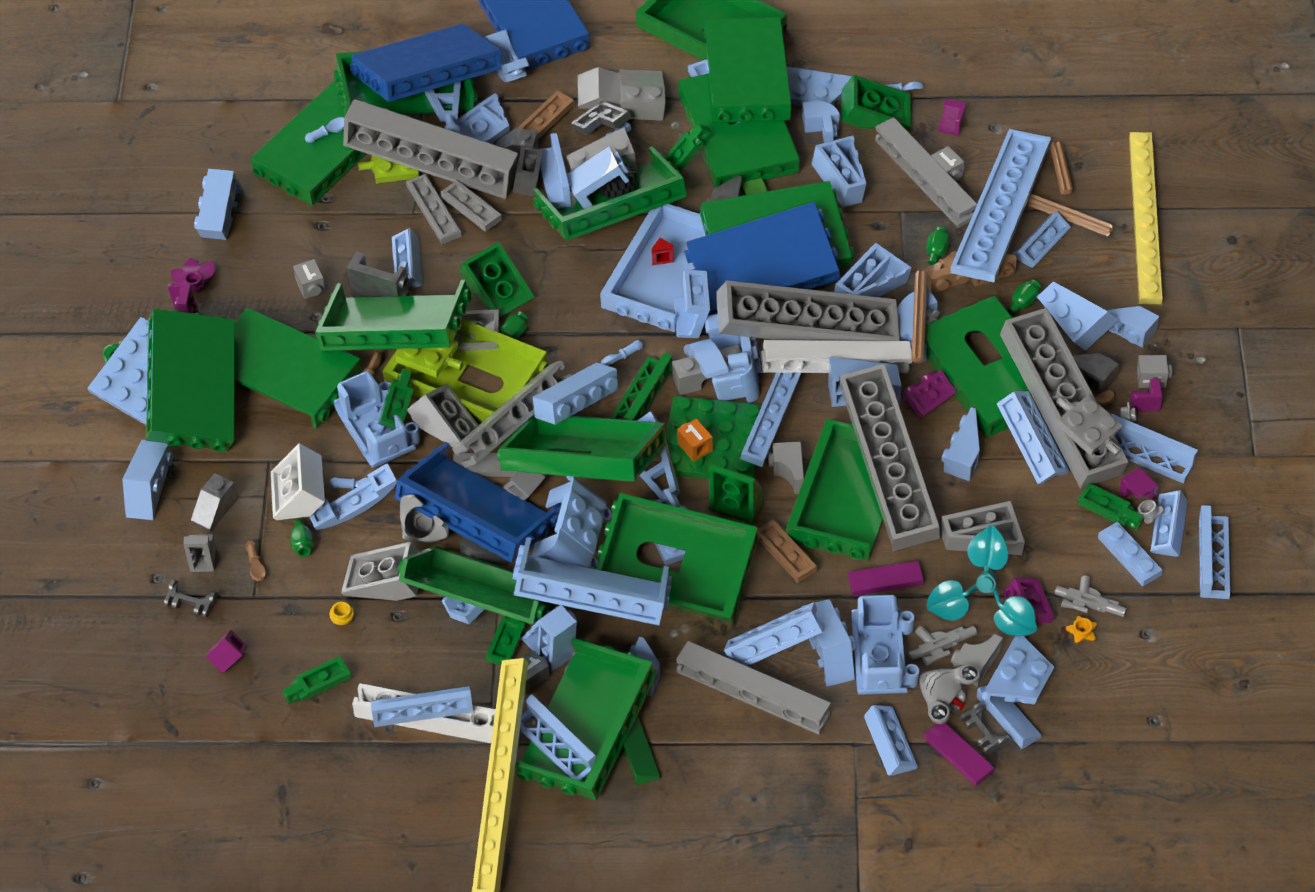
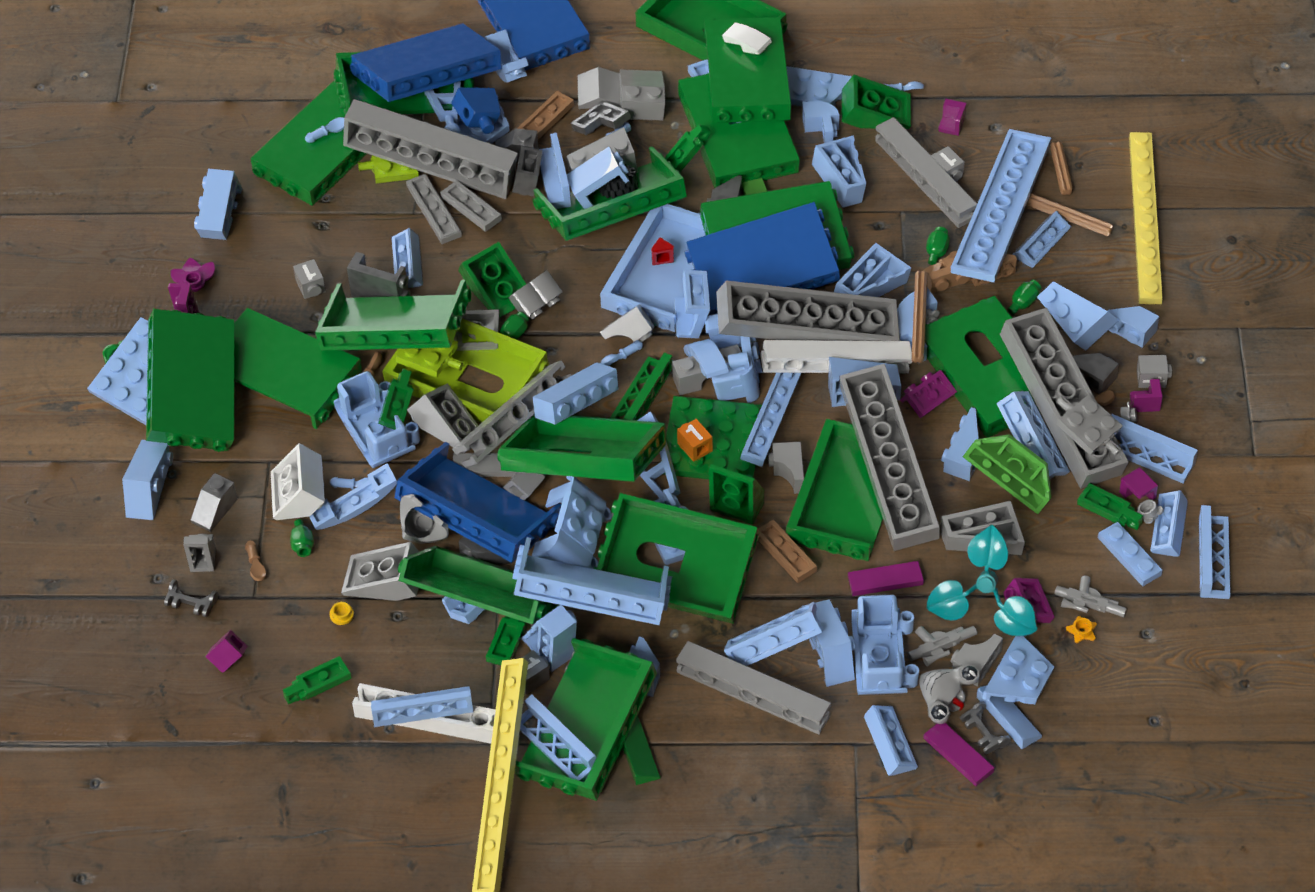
(477, 107): none -> blue torso
(535, 295): none -> light grey brick
(632, 324): none -> arch
(749, 38): none -> white slope
(1012, 468): none -> bright green wedge

